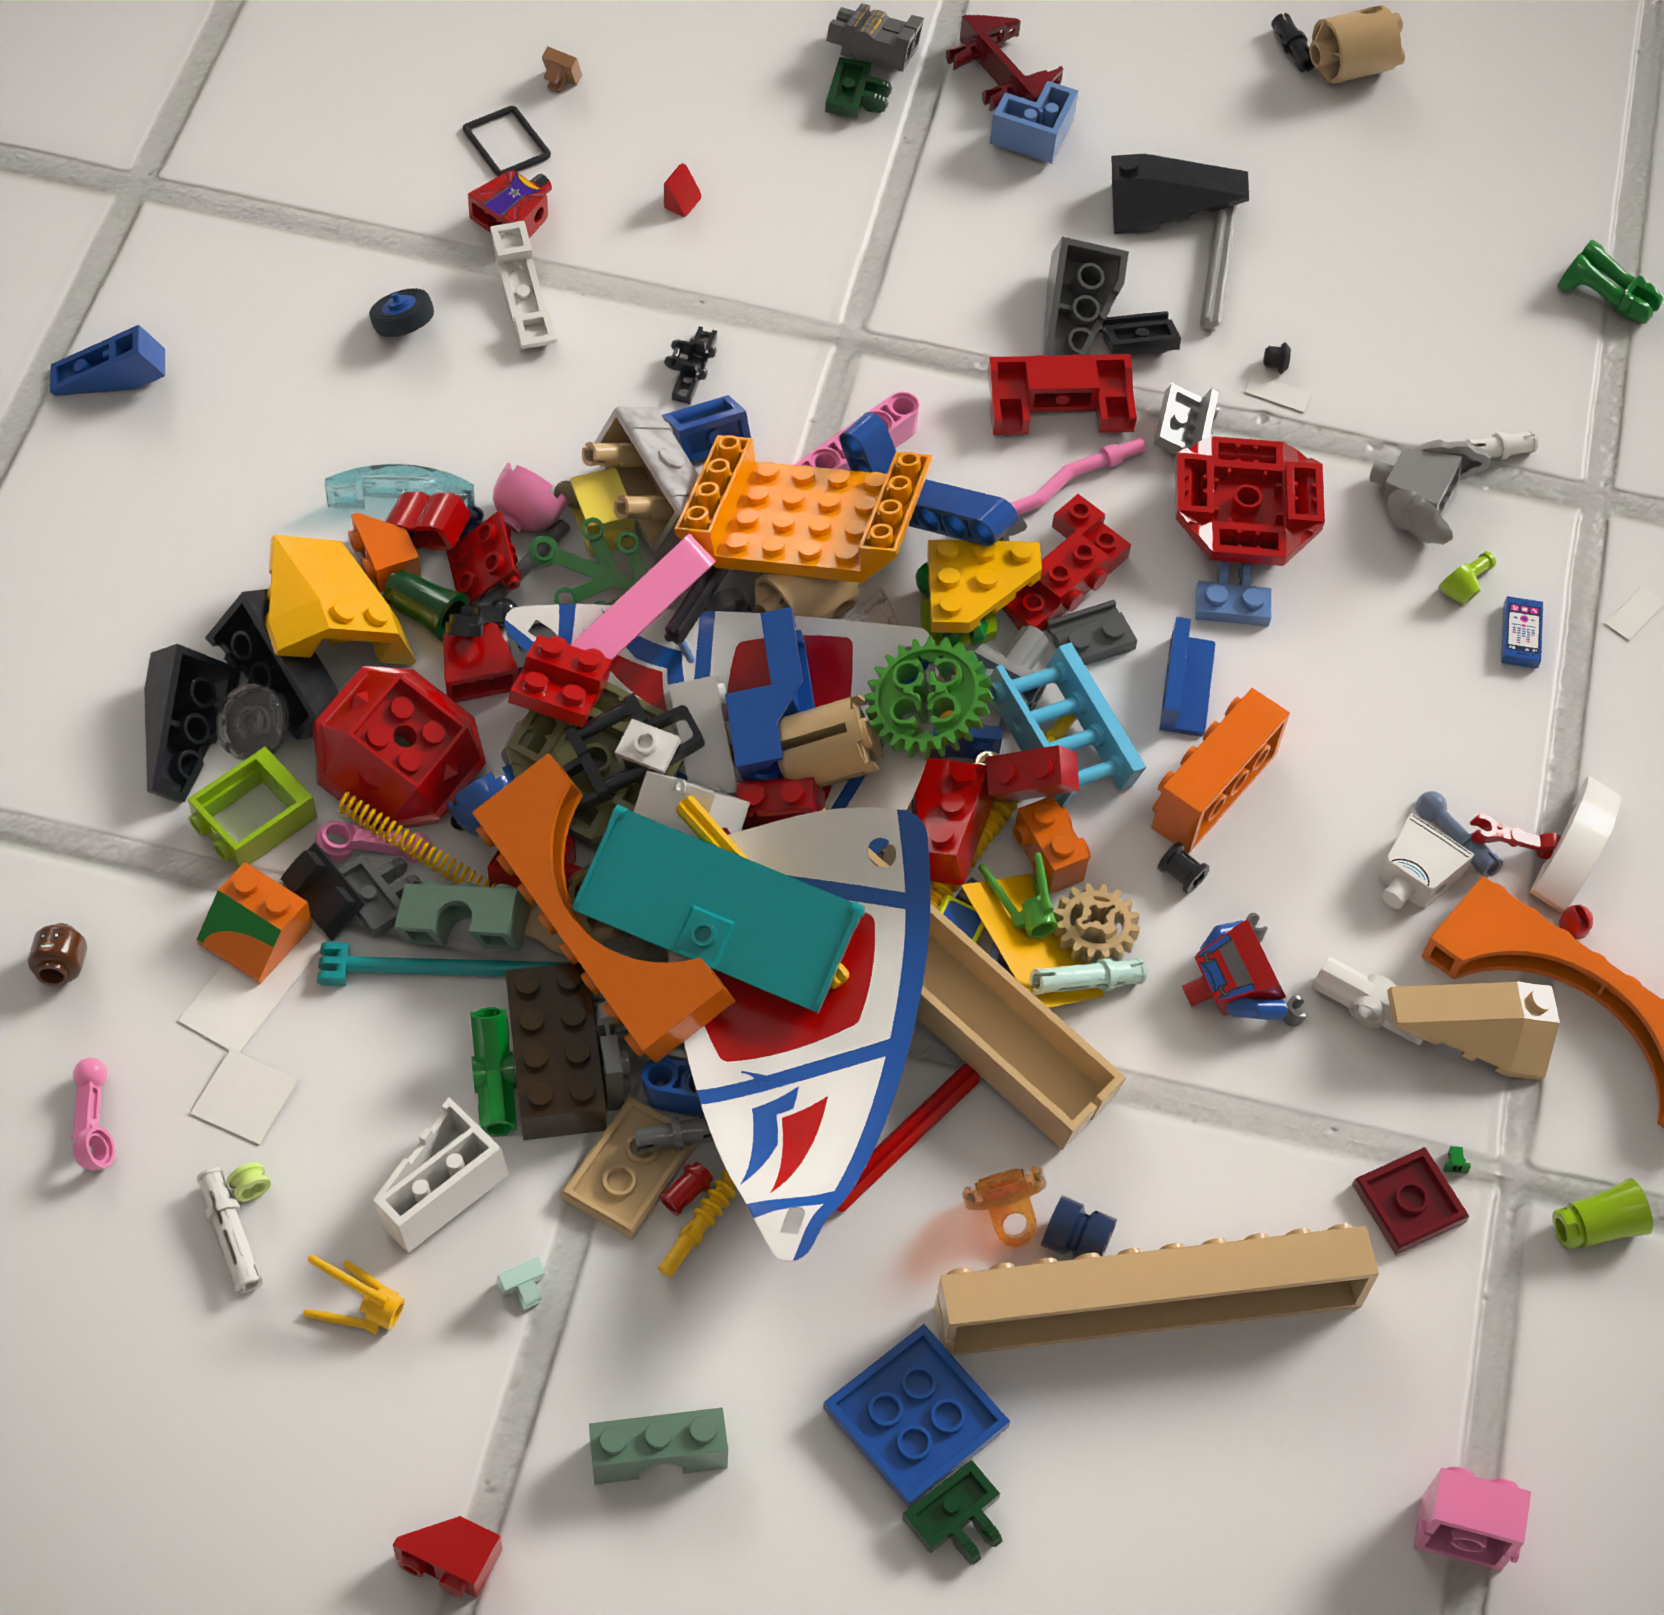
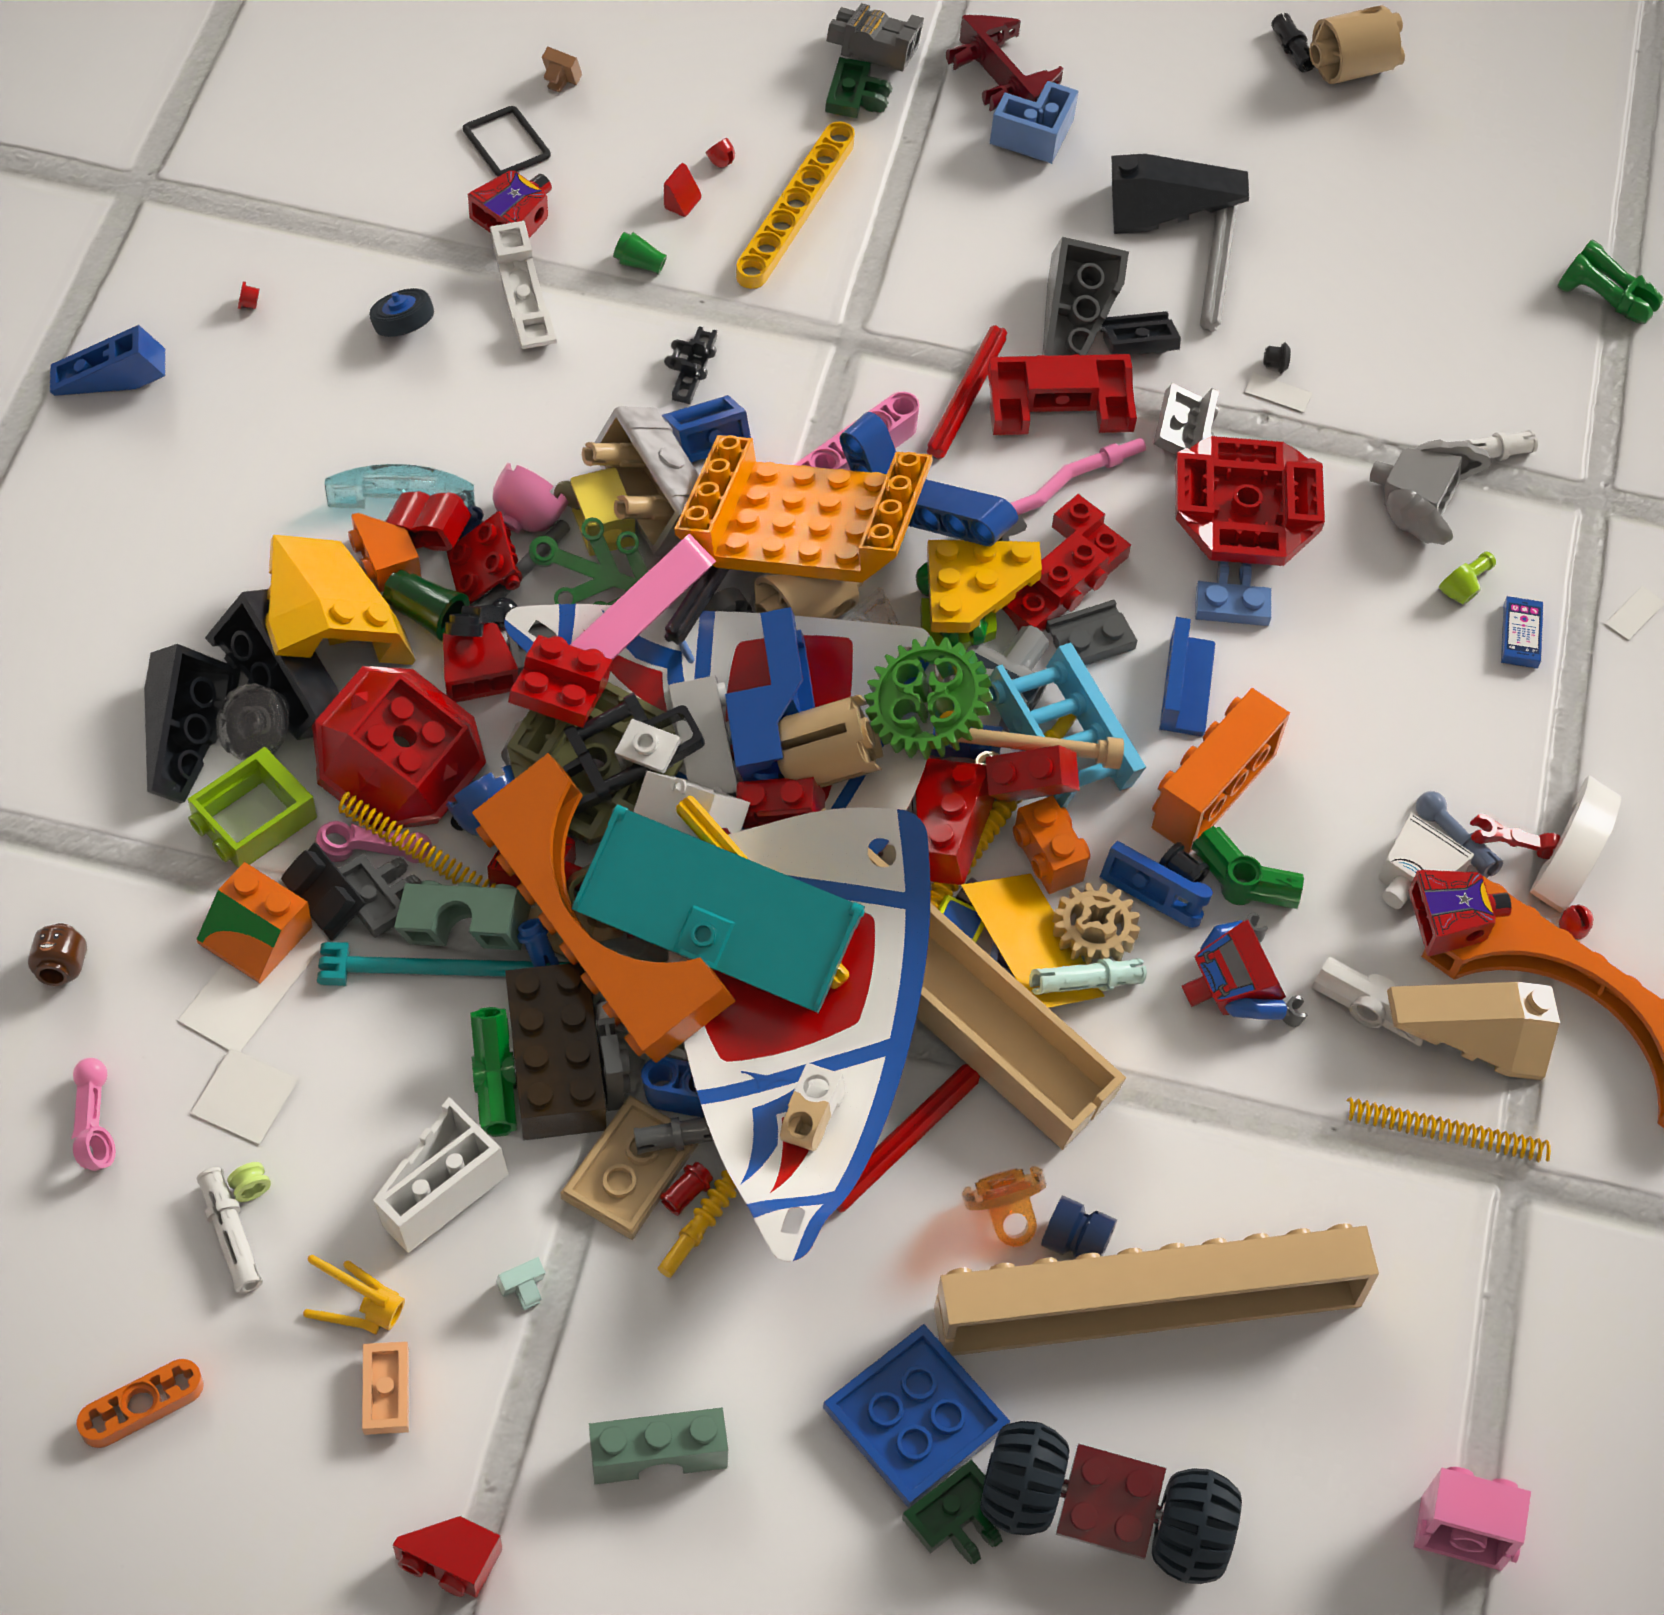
(146, 1384): none -> orange beam
(248, 296): none -> red piece
(385, 1388): none -> light nougat plate
(536, 941): none -> blue pin
(638, 253): none -> green cone
(721, 153): none -> red hinge
(795, 216): none -> yellow beam
(812, 1106): none -> leg
(966, 393): none -> red axle
(1036, 912): bright green plant -> none
(1107, 751): none -> tan piece
(1112, 1502): none -> black plate
(1155, 884): none -> blue plate
(1262, 883): none -> green piece
(1410, 1200): dark red tile -> none
(1426, 1121): none -> yellow piece
(1454, 909): none -> red torso
(1456, 1161): green piece -> none
(1604, 1216): lime plant -> none

